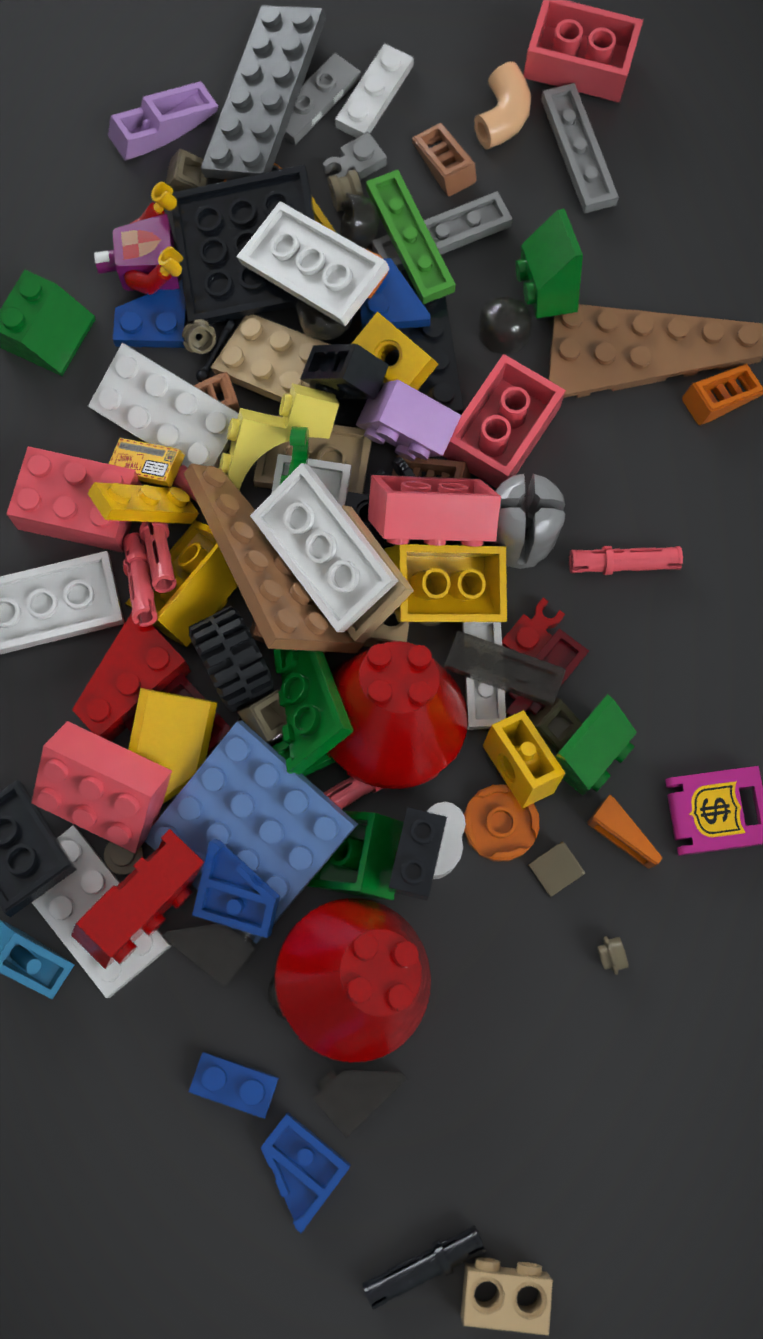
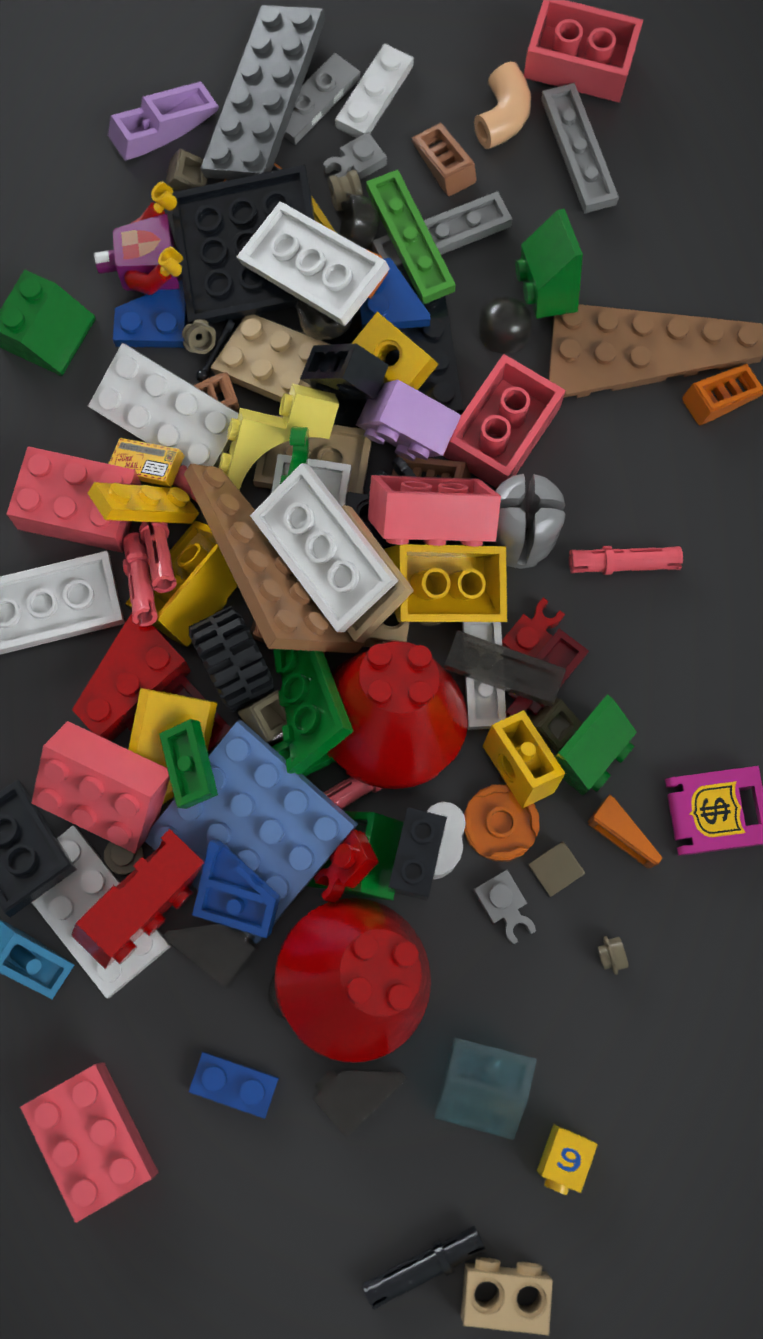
(89, 1141): none -> coral brick
(188, 764): none -> green plate
(303, 1168): blue wing -> none
(349, 866): none -> red plate
(485, 1088): none -> clear light blue slope
(502, 900): none -> light grey plate
(566, 1160): none -> yellow brick

